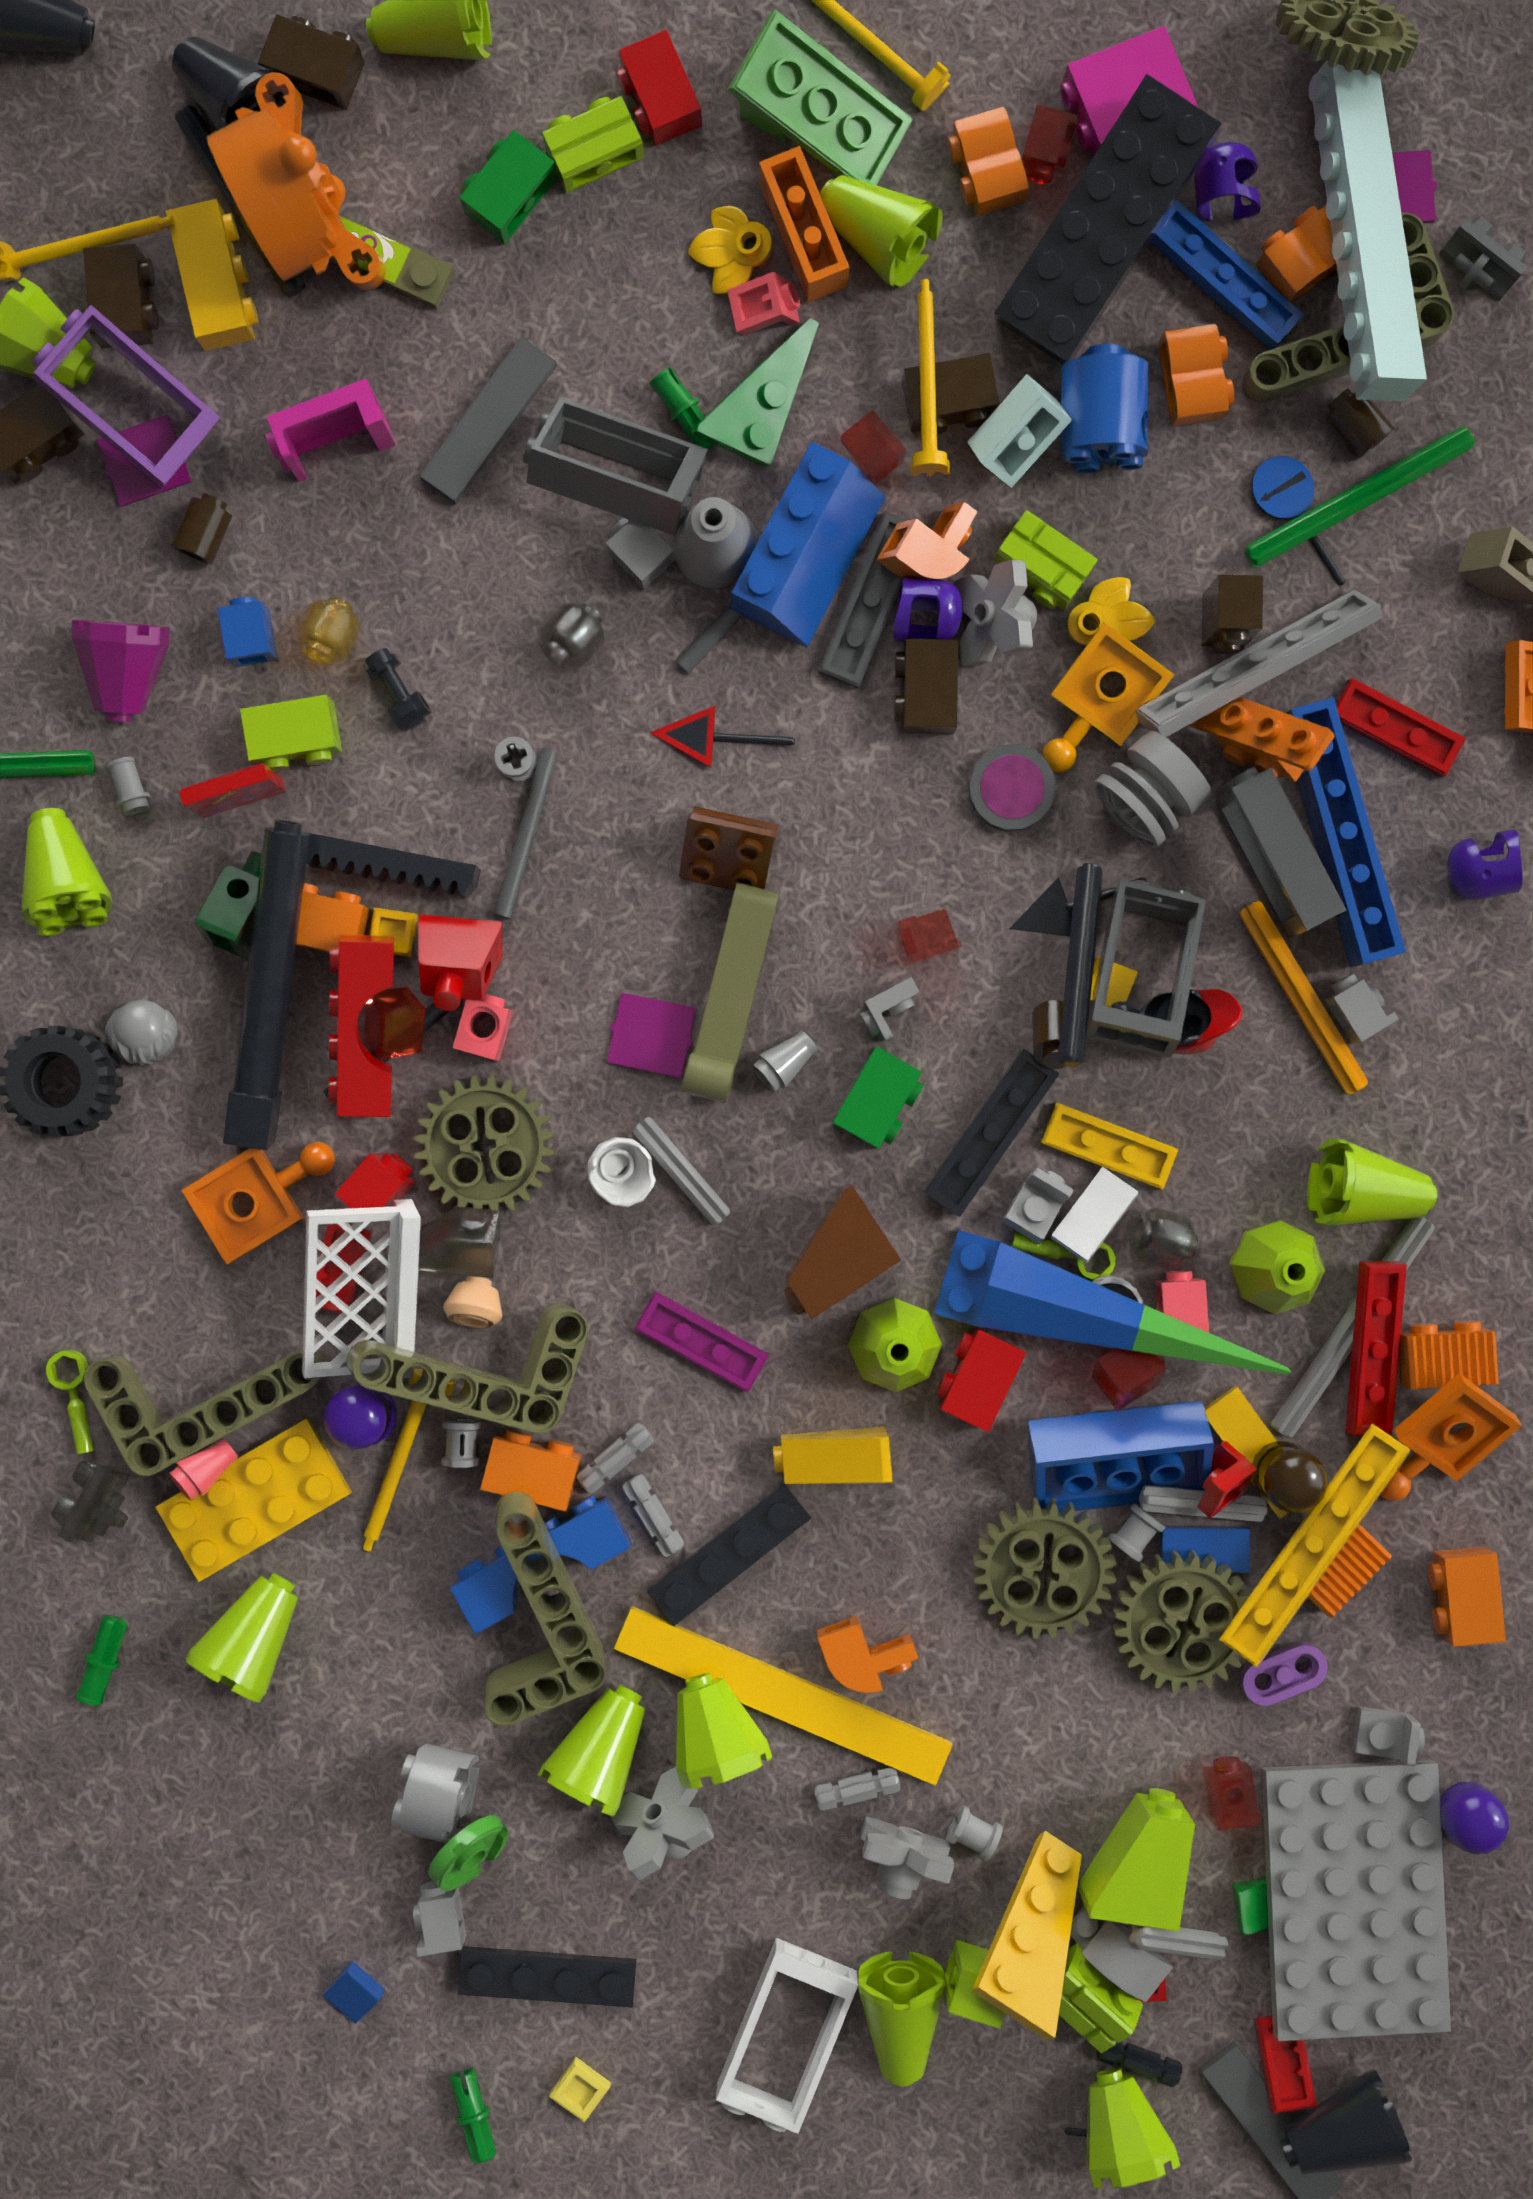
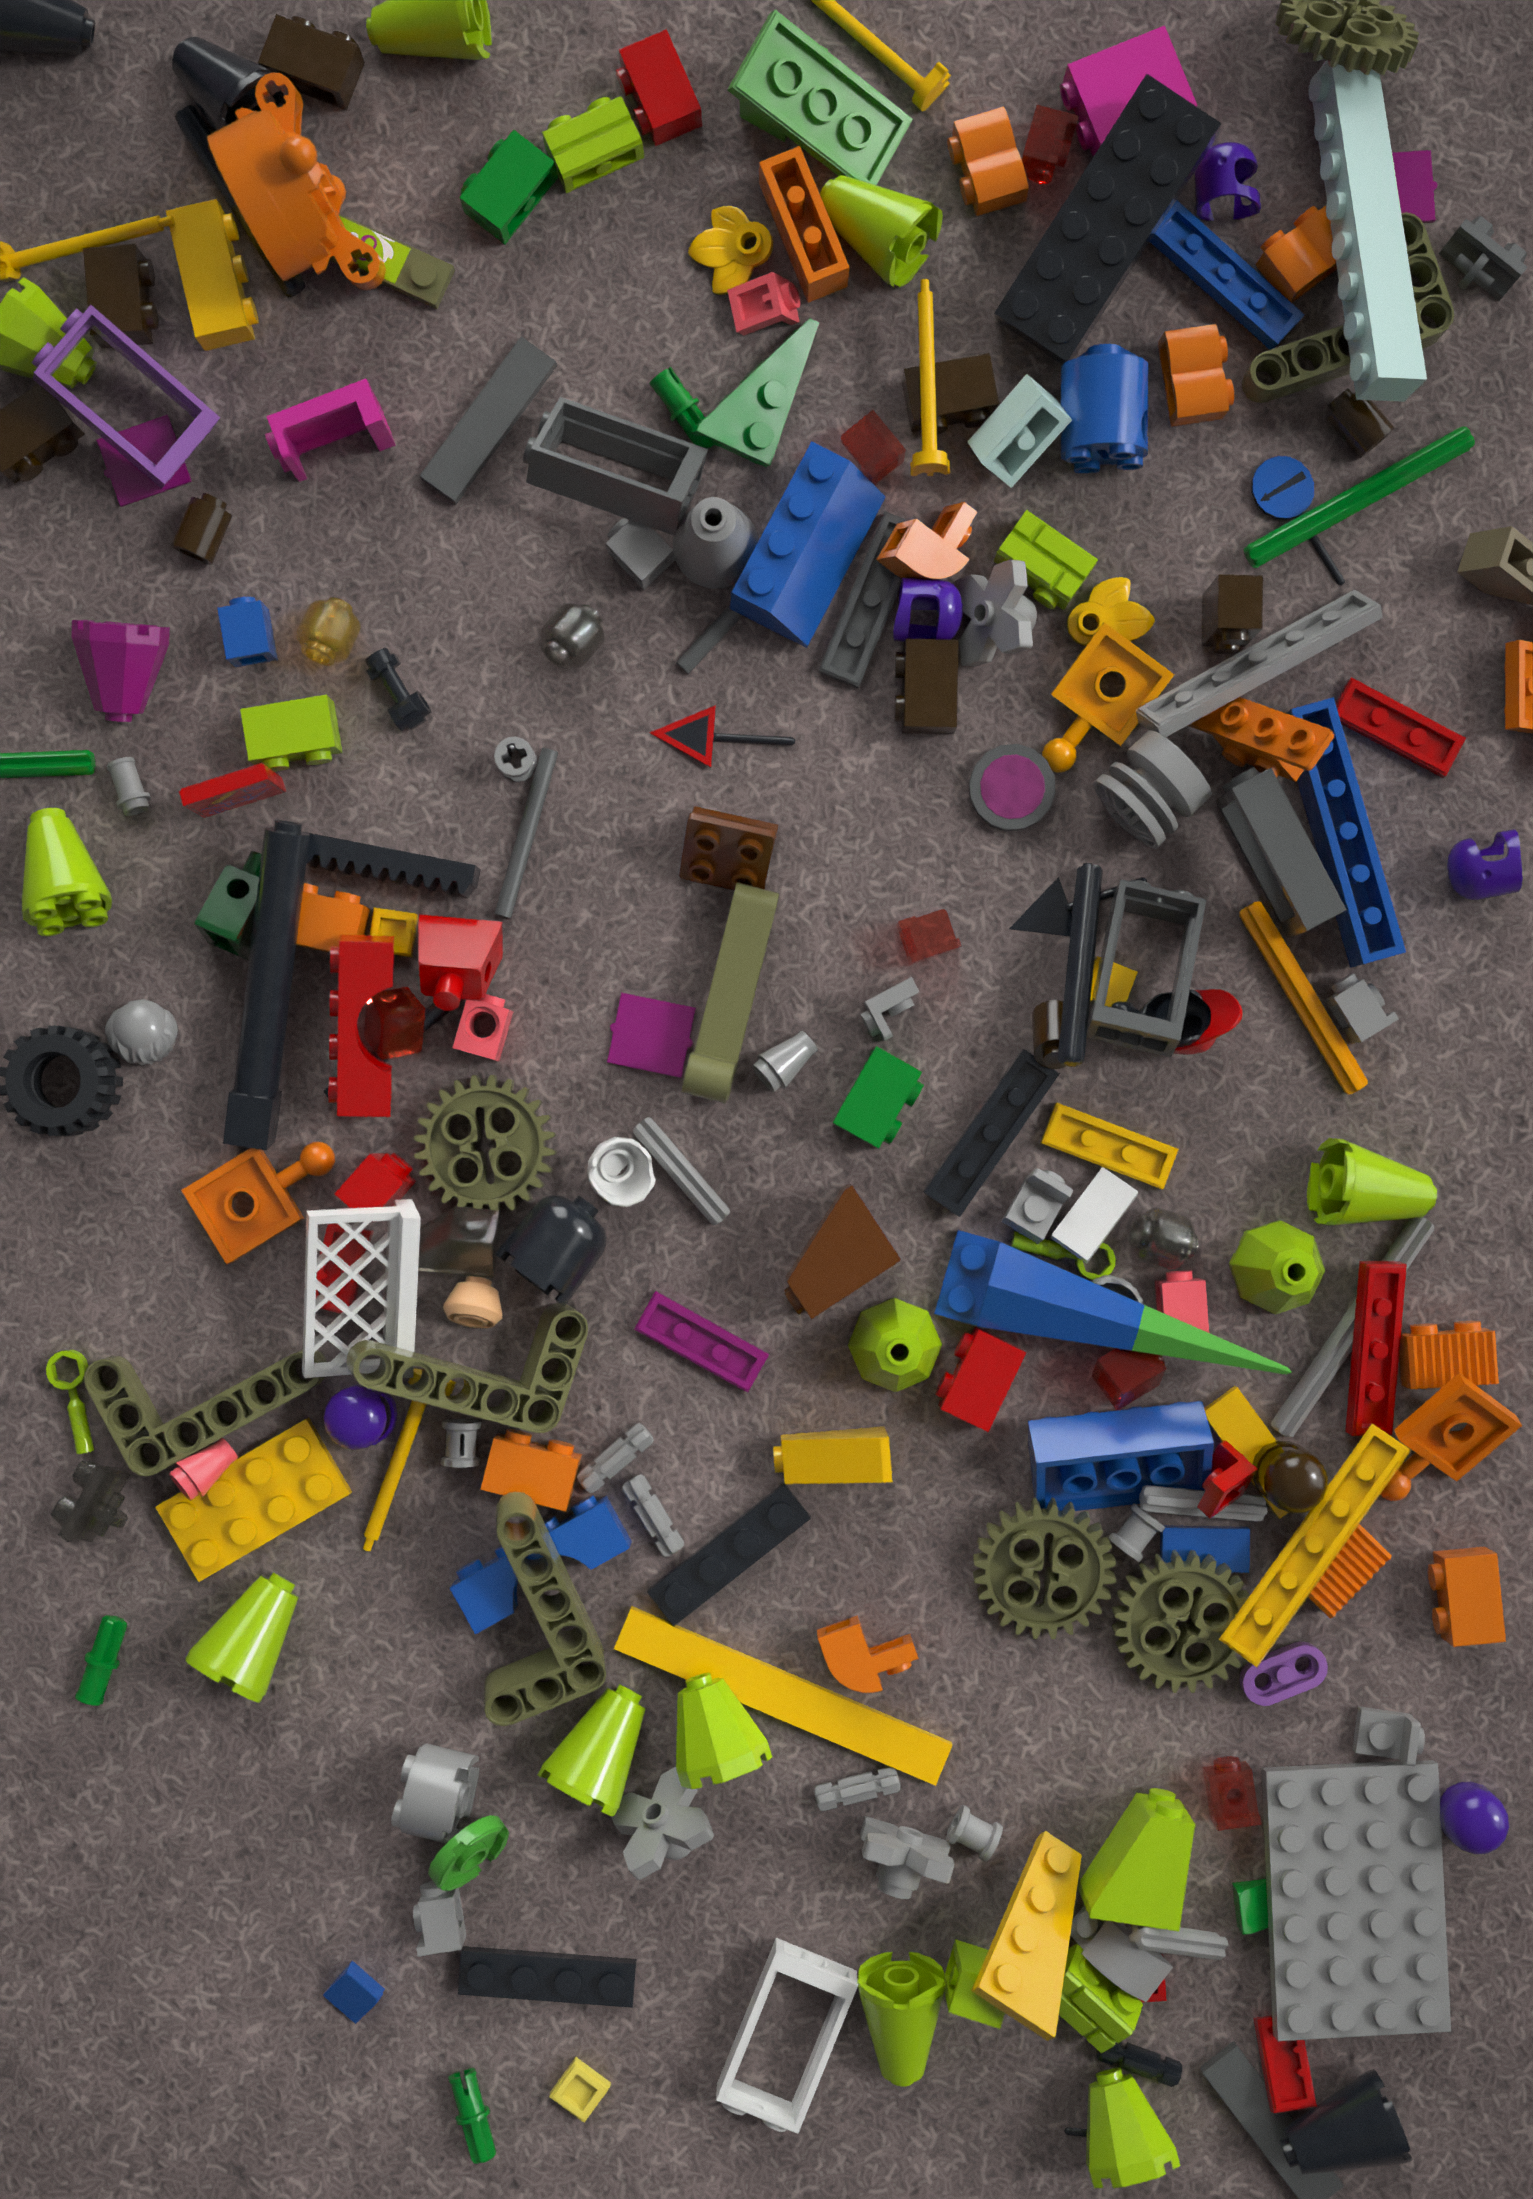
(556, 1245): none -> black cylinder

